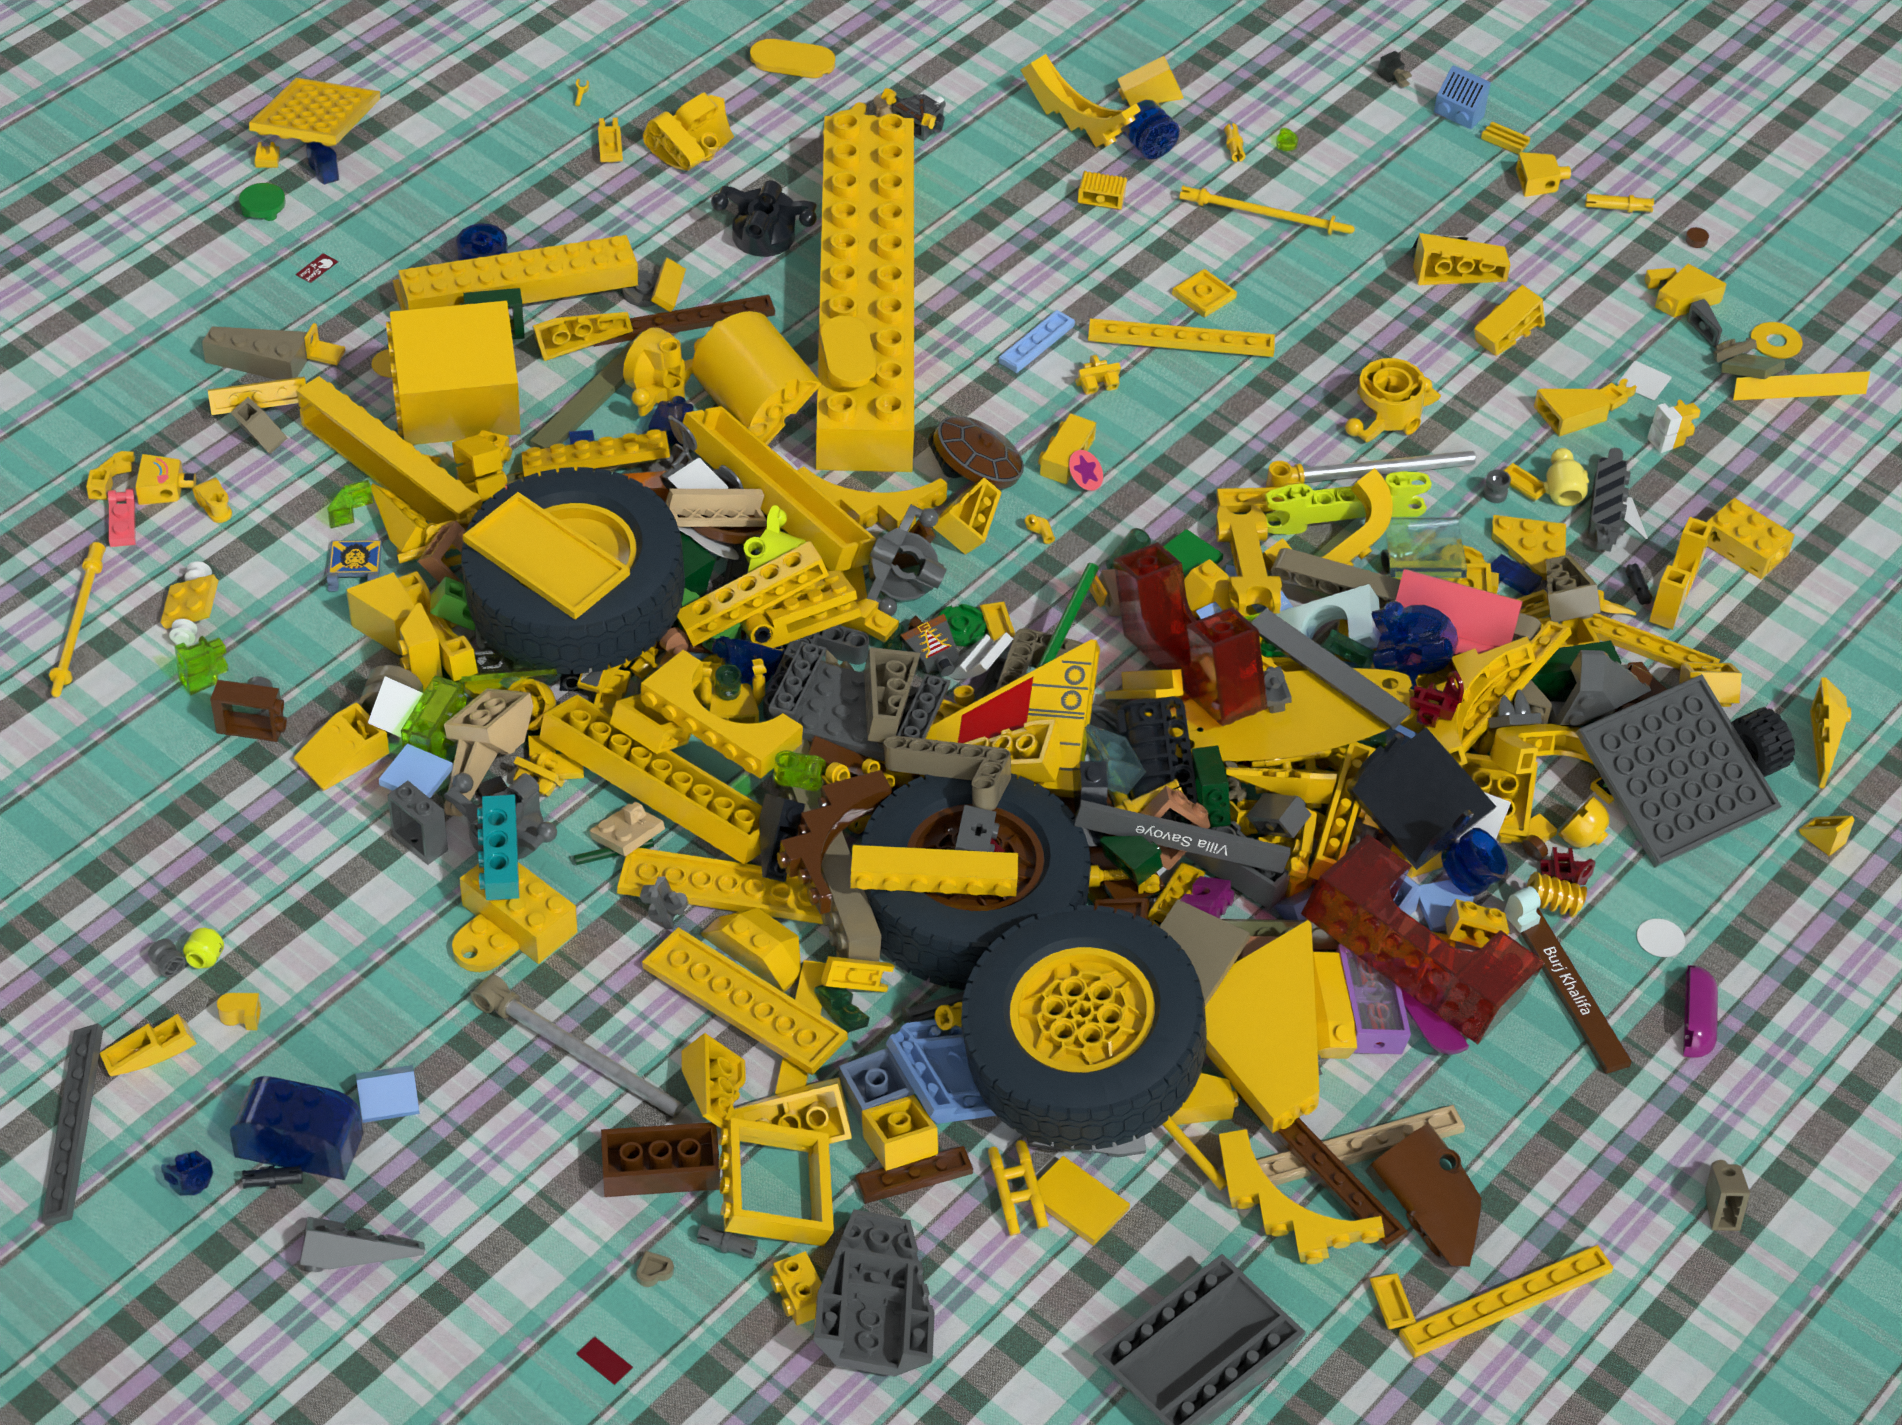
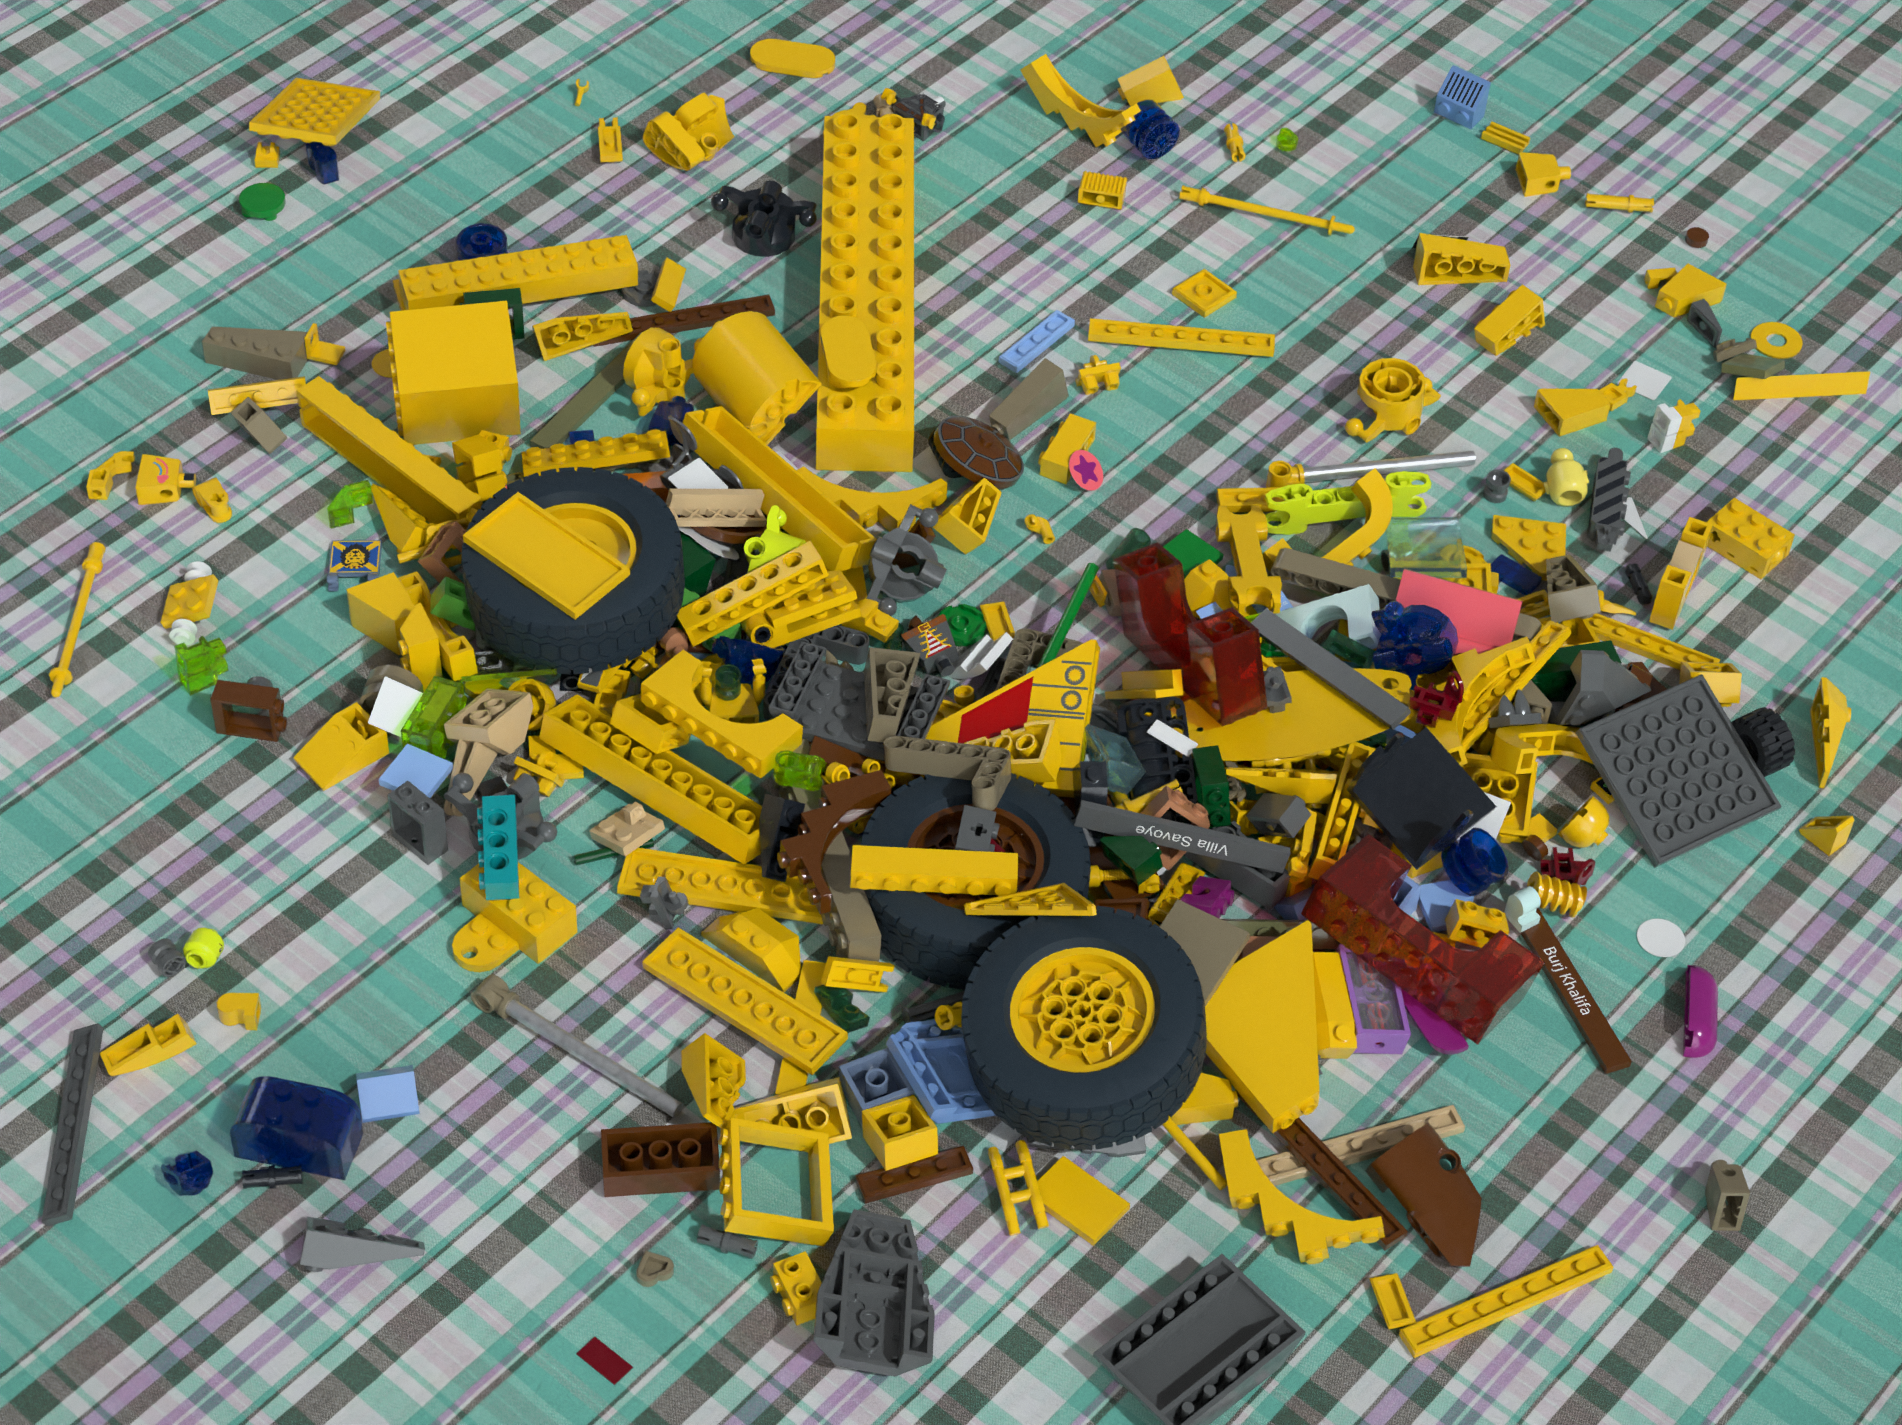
(122, 518): coral plate -> none
(316, 268): dark red sticker -> none
(1030, 400): none -> dark tan slope
(1048, 900): none -> yellow tile
(1172, 738): none -> white sticker
(1392, 68): pearl dark grey piece -> none
(1686, 557): none -> tan tile

